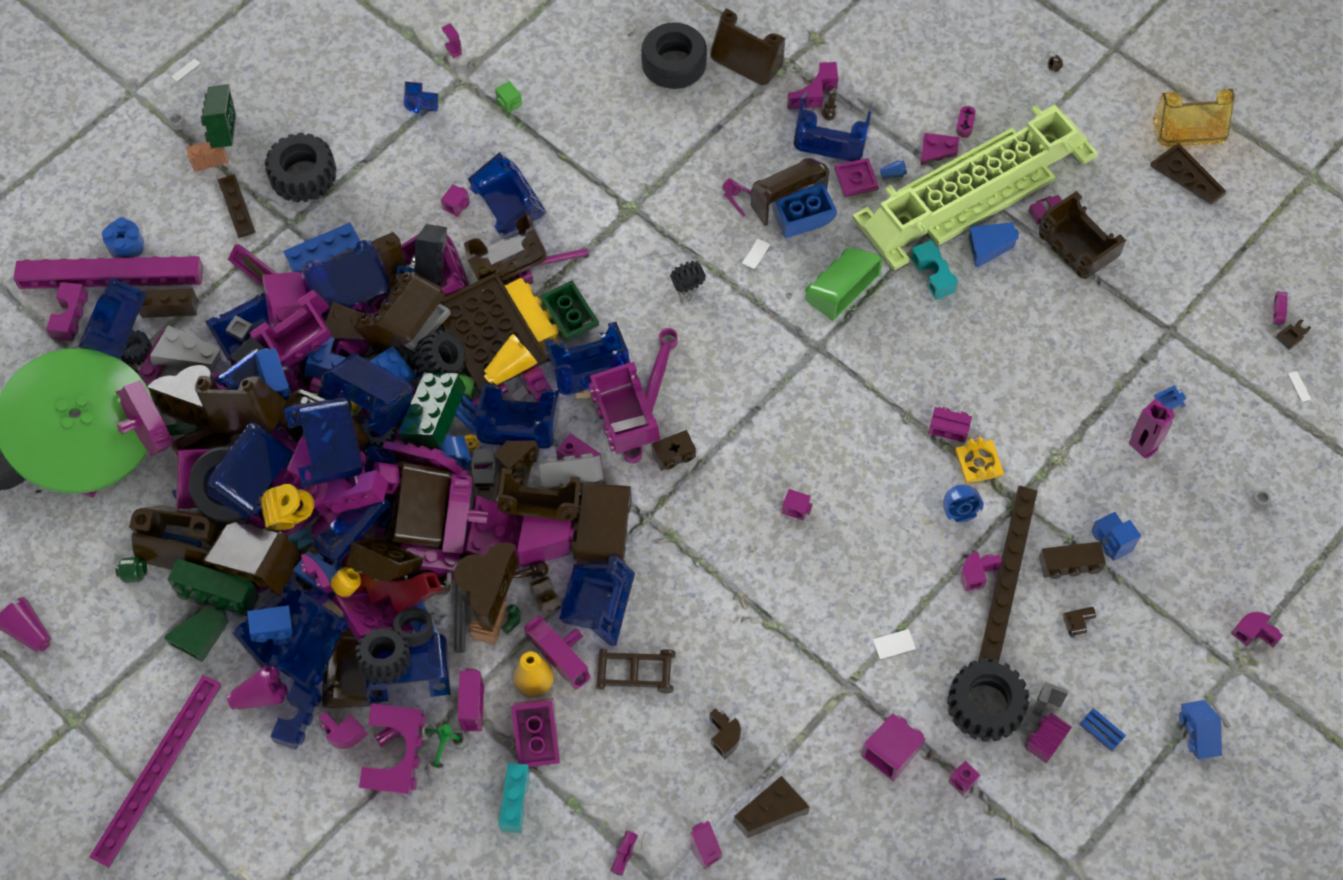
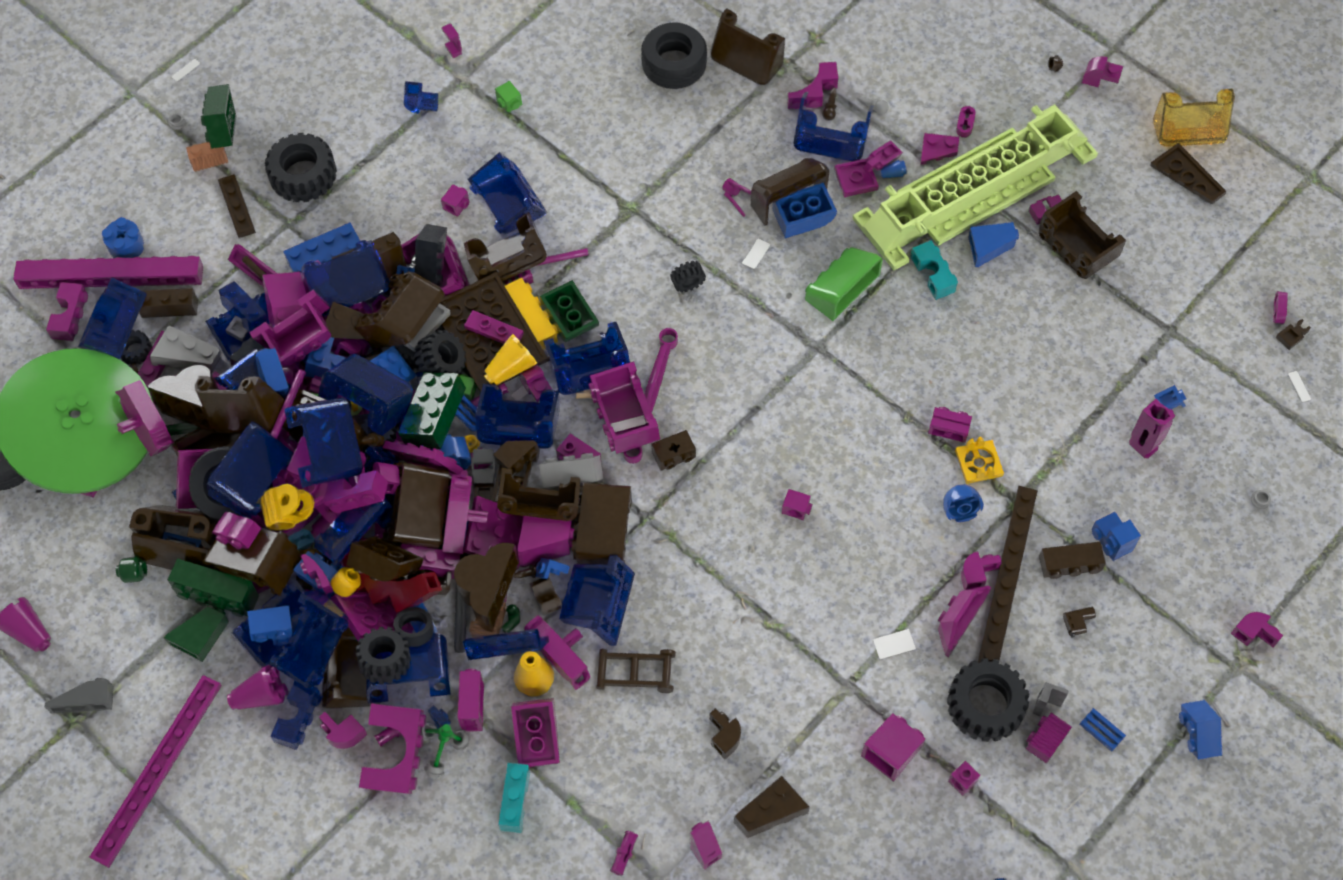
(86, 697): none -> dark grey slope
(236, 300): none -> clear blue arch
(236, 530): none -> magenta brick
(288, 403): none -> magenta bar
(373, 439): none -> dark brown bar
(439, 717): none -> clear blue plate
(491, 327): none -> magenta plate
(504, 644): none -> clear blue fence
(548, 566): none -> blue bracket
(882, 156): none -> magenta hinge
(960, 615): none -> magenta wedge
(1099, 69): none -> magenta brick

